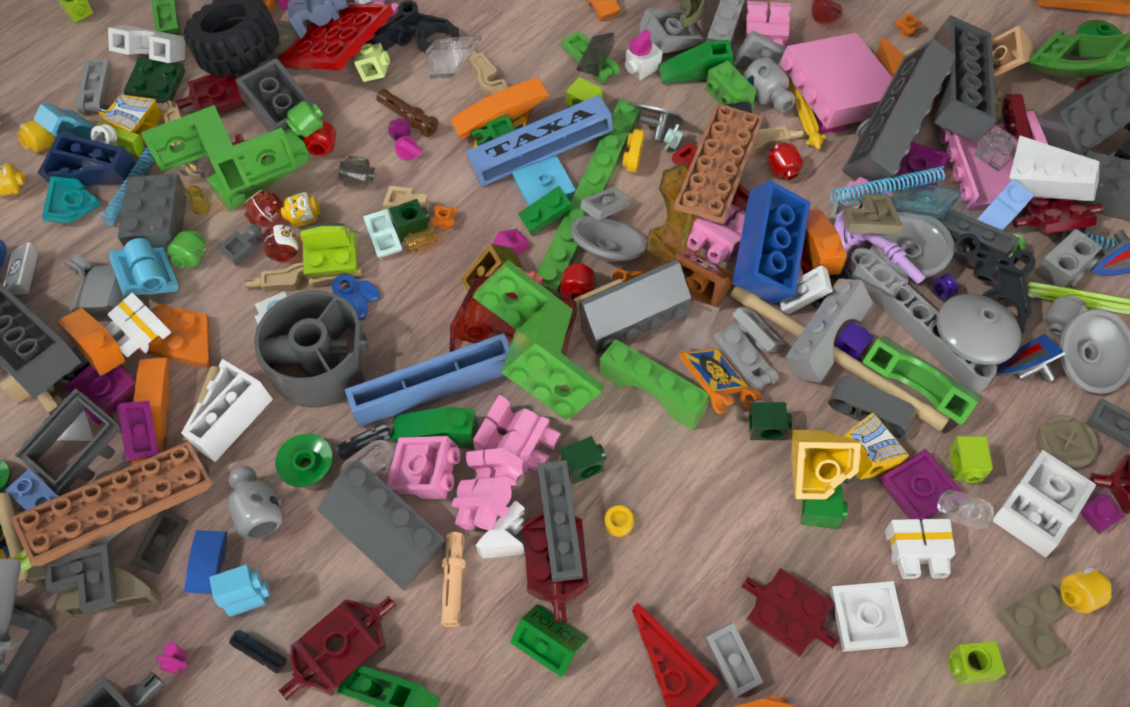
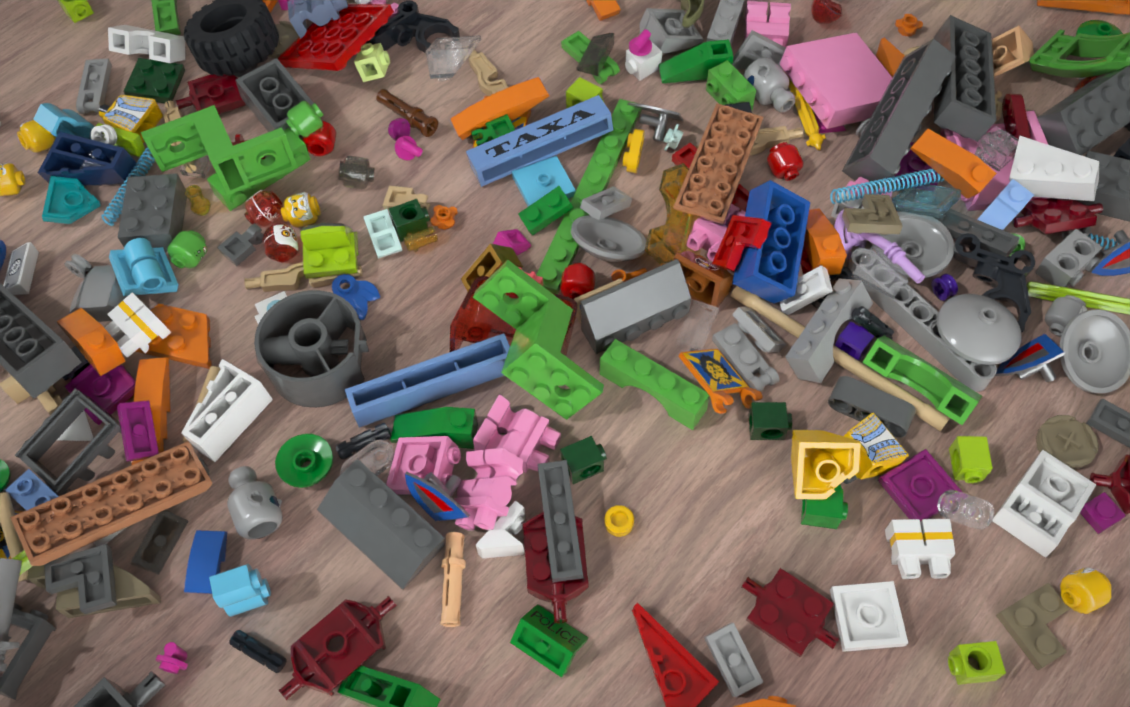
(435, 496): none -> shield
(740, 233): none -> red plate
(871, 323): none -> black axle
(953, 163): none -> orange slope

